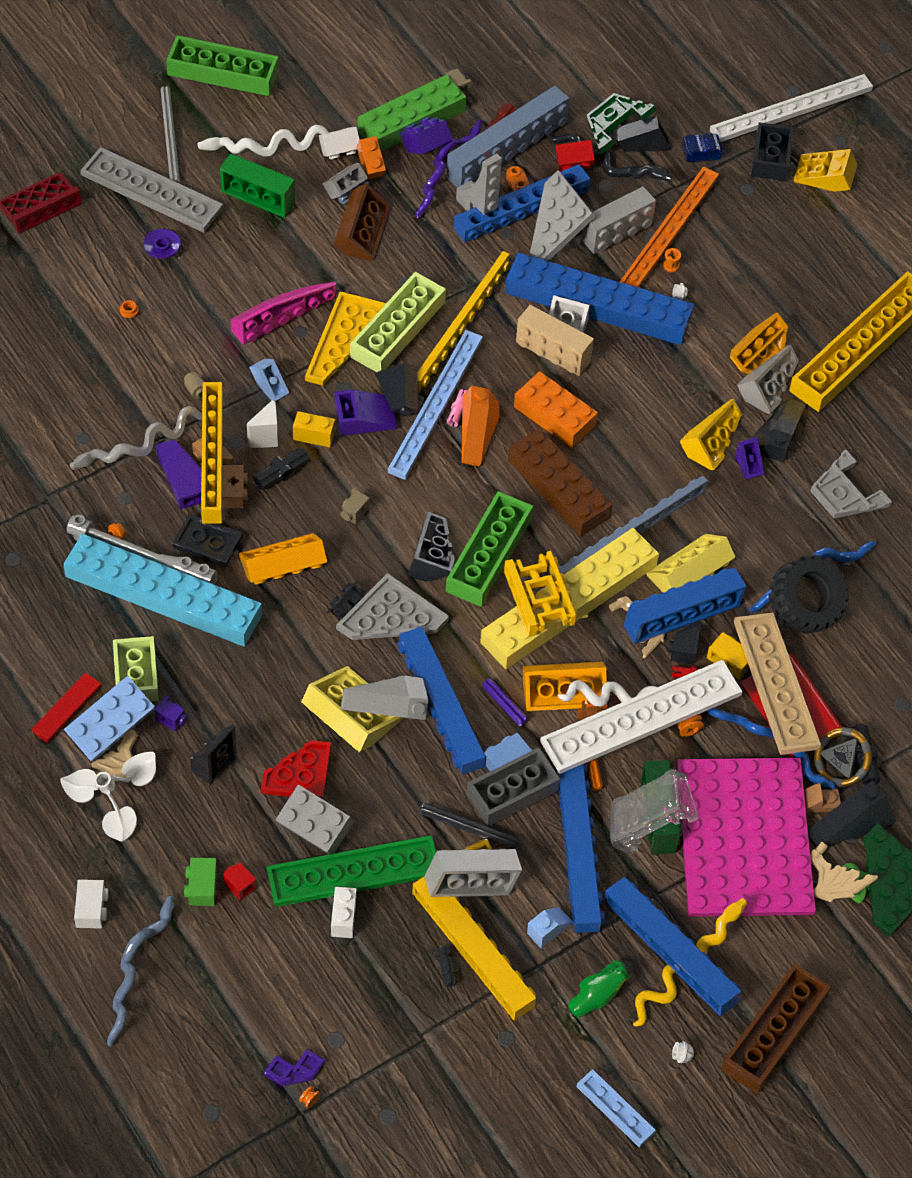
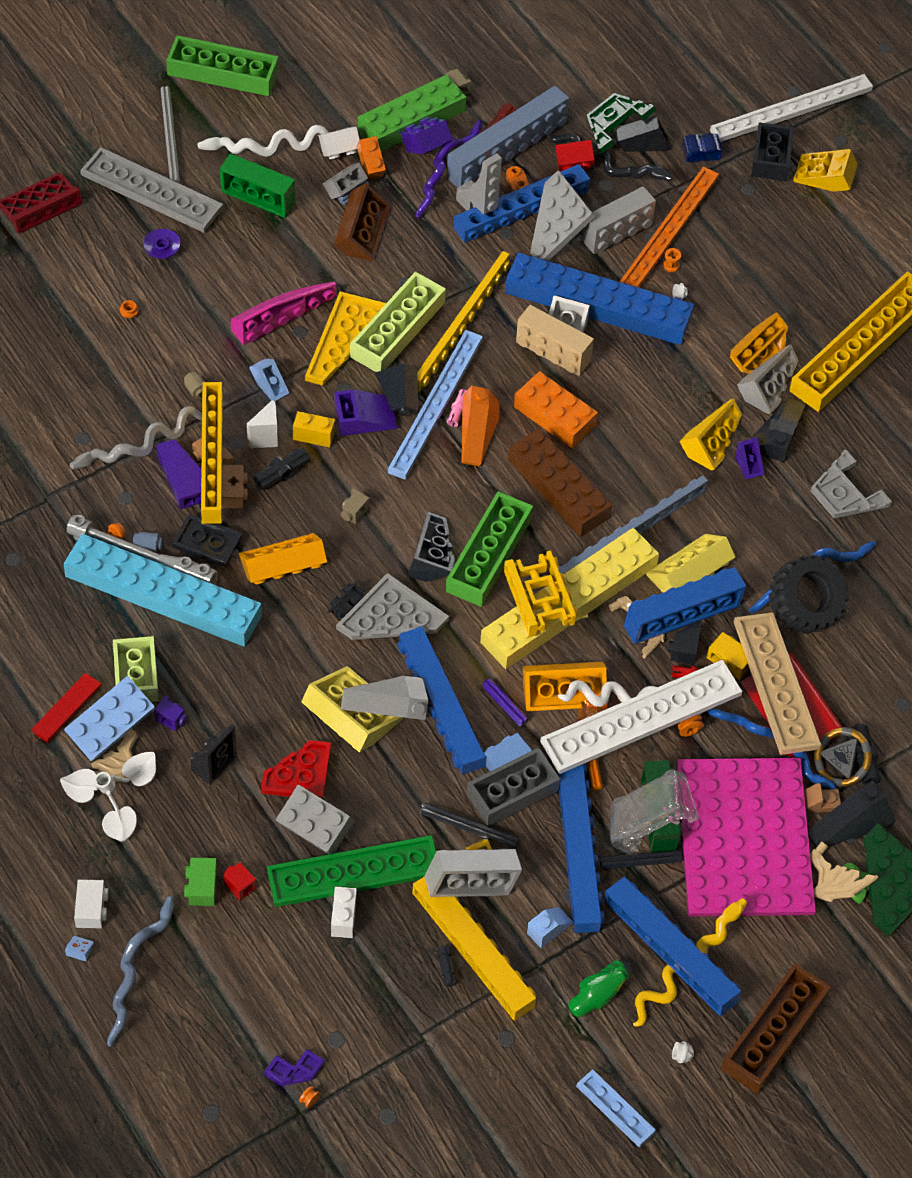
(79, 948): none -> light blue slope
(148, 541): none -> sand blue brick
(641, 859): none -> black axle

